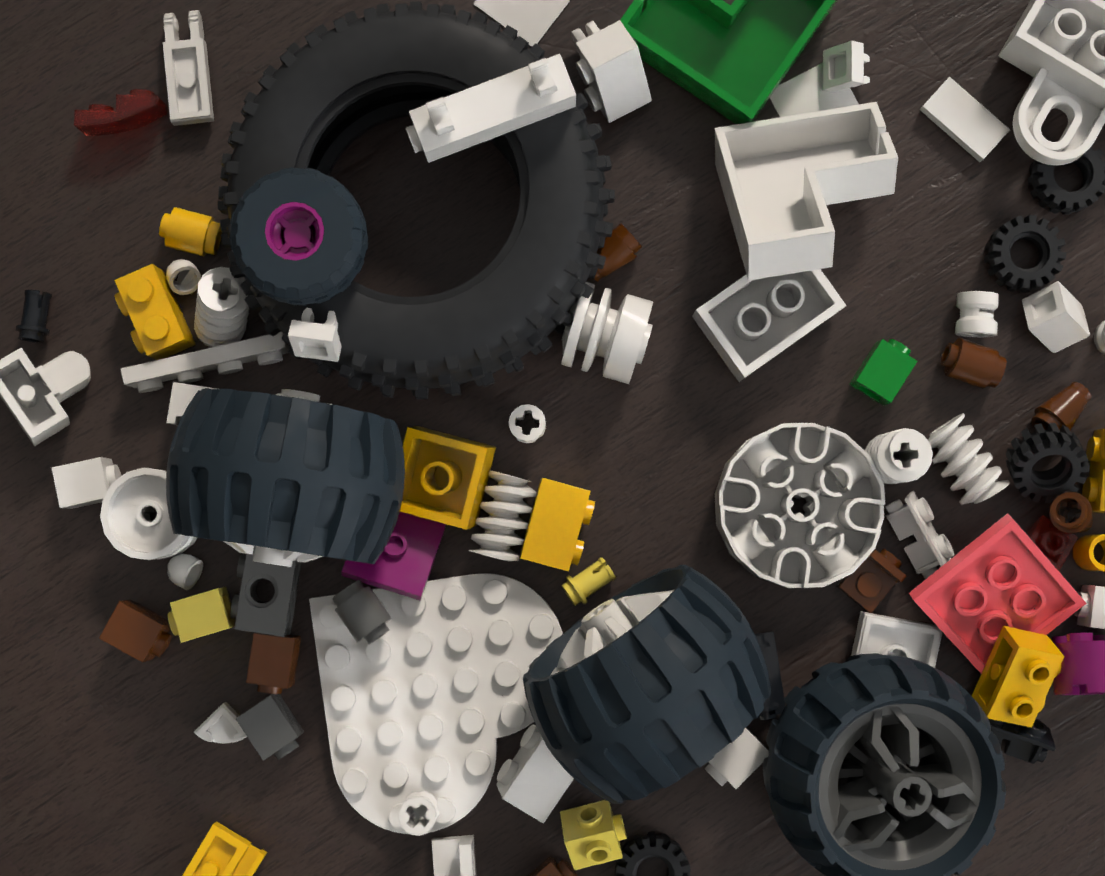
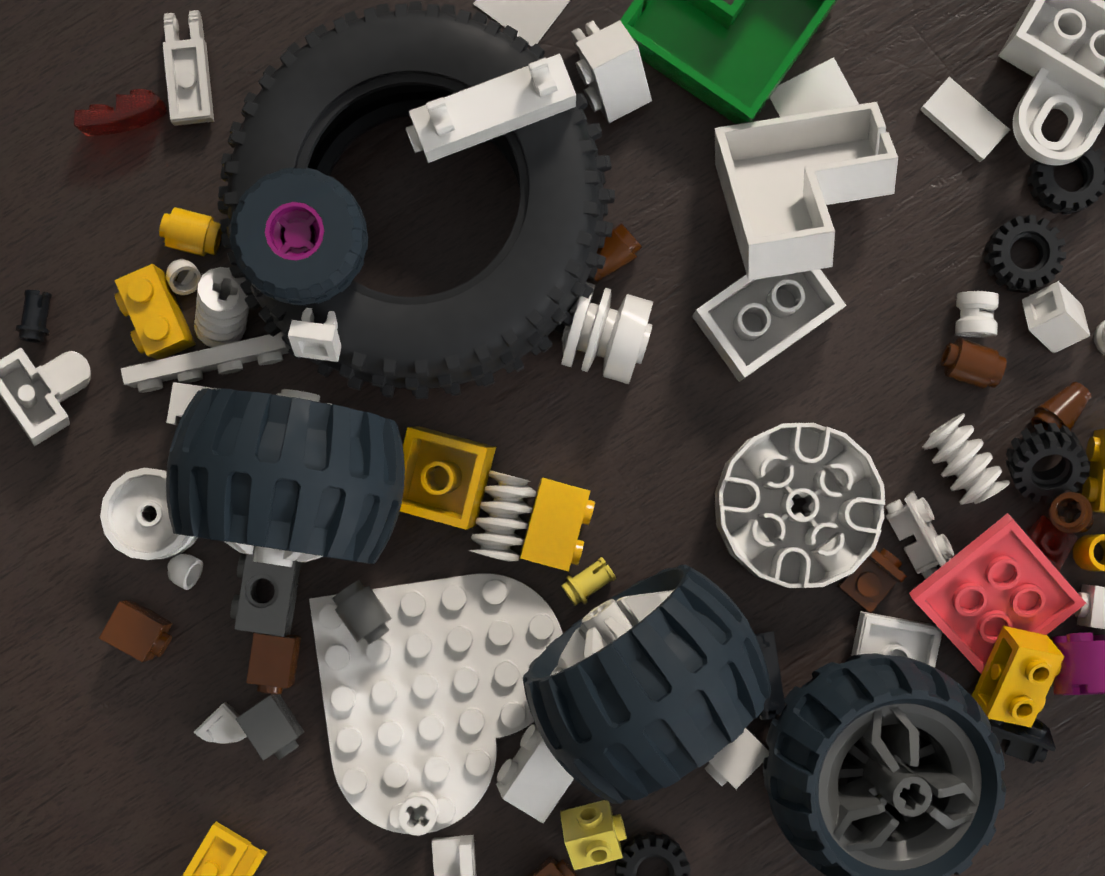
(84, 481): white brick -> none
(201, 614): light yellow brick -> none
(405, 559): magenta plate -> none
(519, 414): white bush -> none
(844, 66): white tile -> none
(884, 371): green brick -> none
(913, 450): white piece -> none

